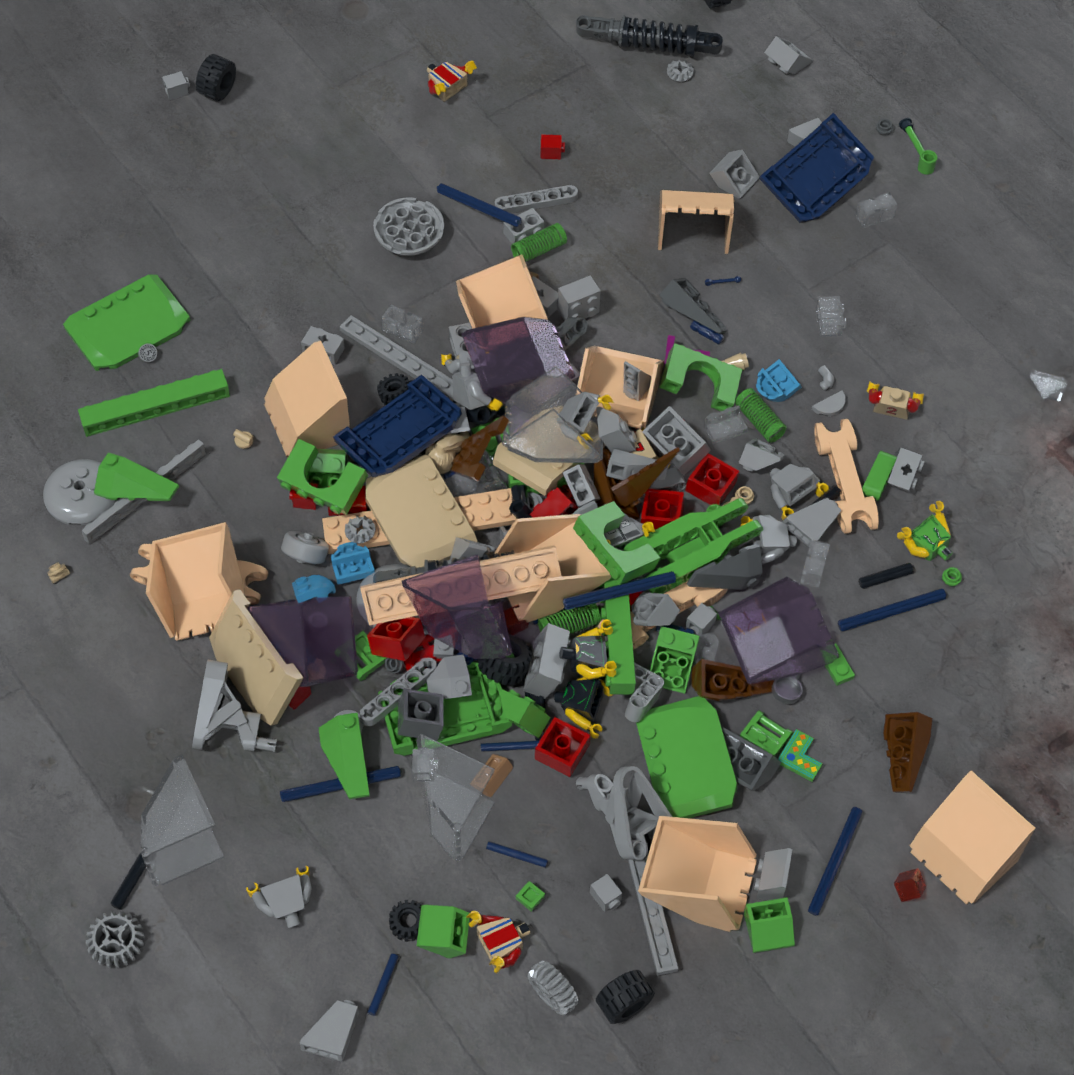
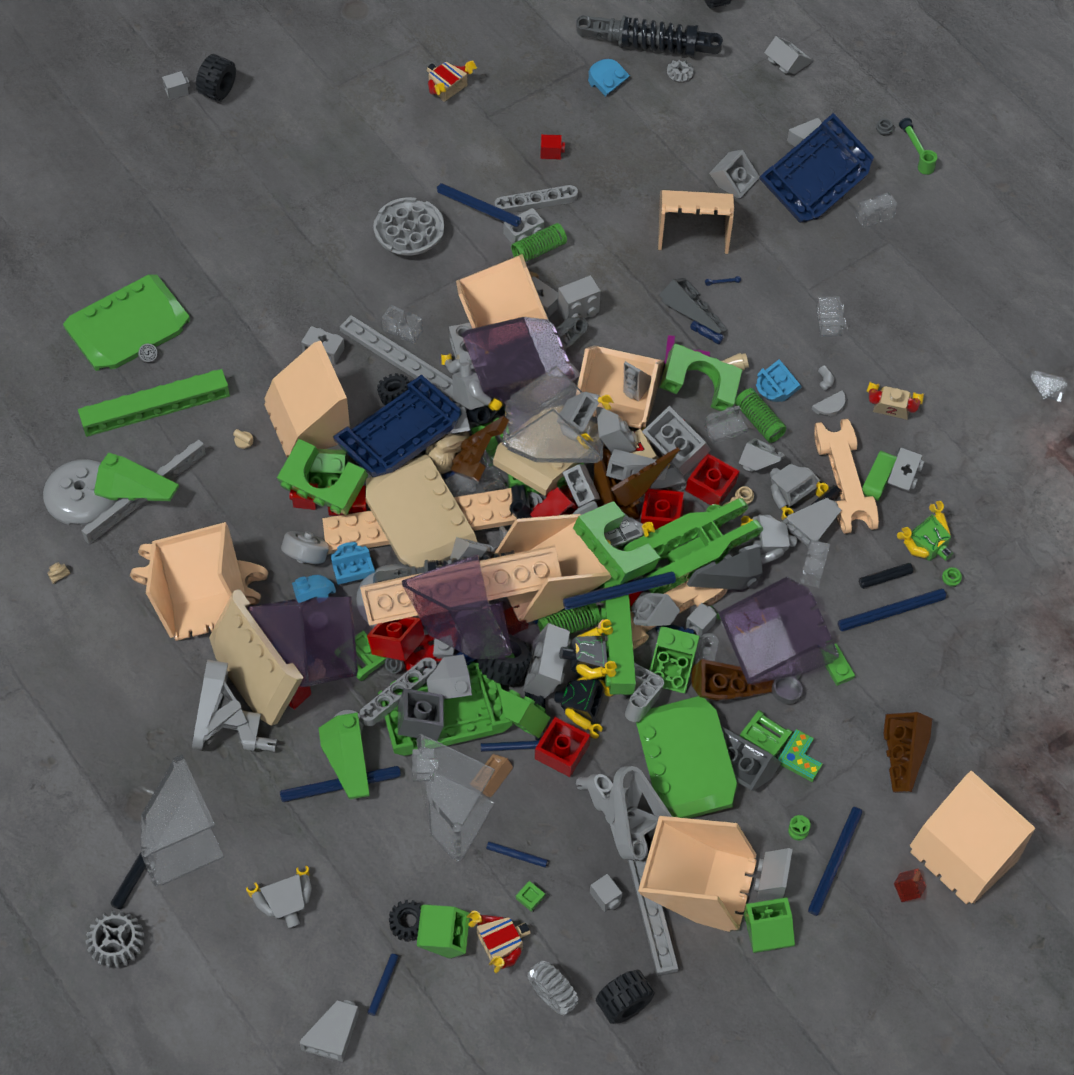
(364, 534): light grey gear -> none
(607, 75): none -> dark azure slope
(801, 823): none -> bright green wheel

